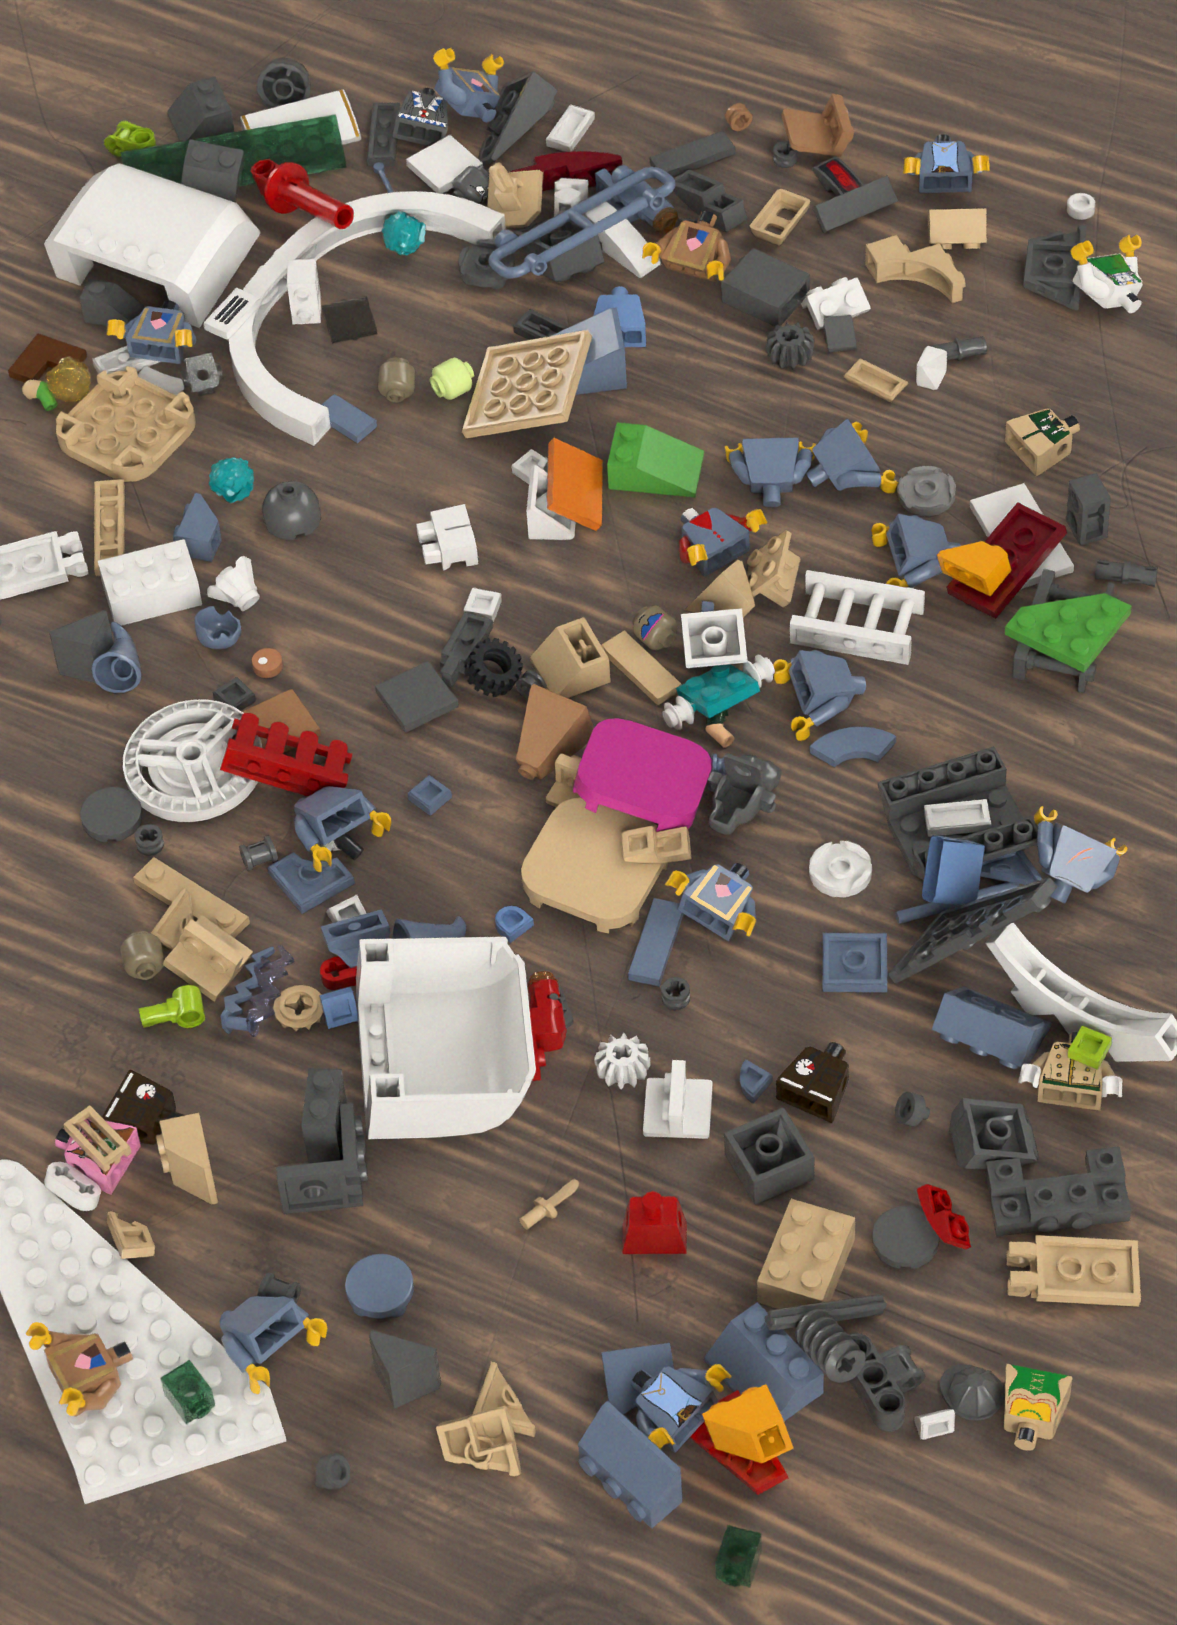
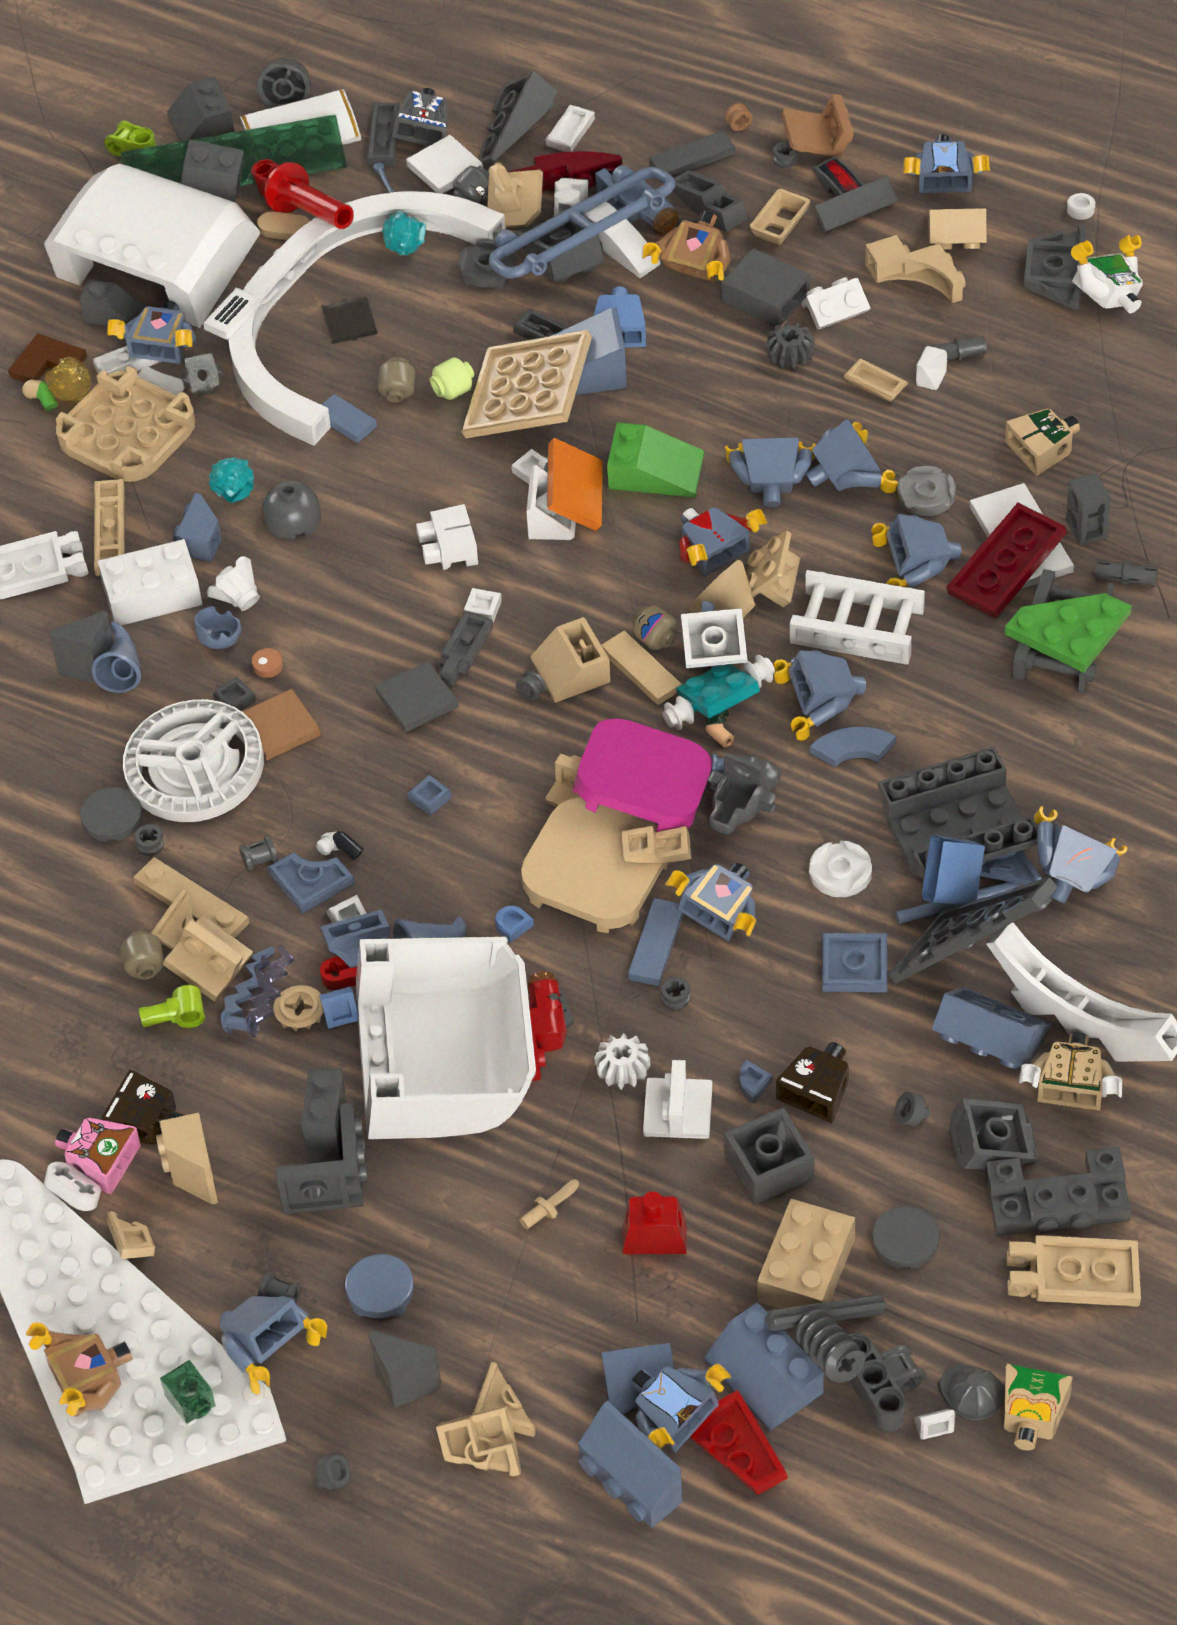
(112, 1156): tan tile -> none
(279, 770): red fence -> none
(280, 225): none -> tan tile
(304, 291): white brick -> none
(331, 814): sand blue torso -> none
(466, 90): sand blue torso -> none
(501, 655): black tyre -> none
(550, 728): medium nougat slope -> none
(738, 1543): clear green brick -> none
(749, 1426): light orange slope -> none
(839, 333): dark grey slope -> none
(948, 1225): red slope -> none
(957, 817): white tile -> none
(976, 565): light orange slope -> none
(1089, 1047): lime tile -> none

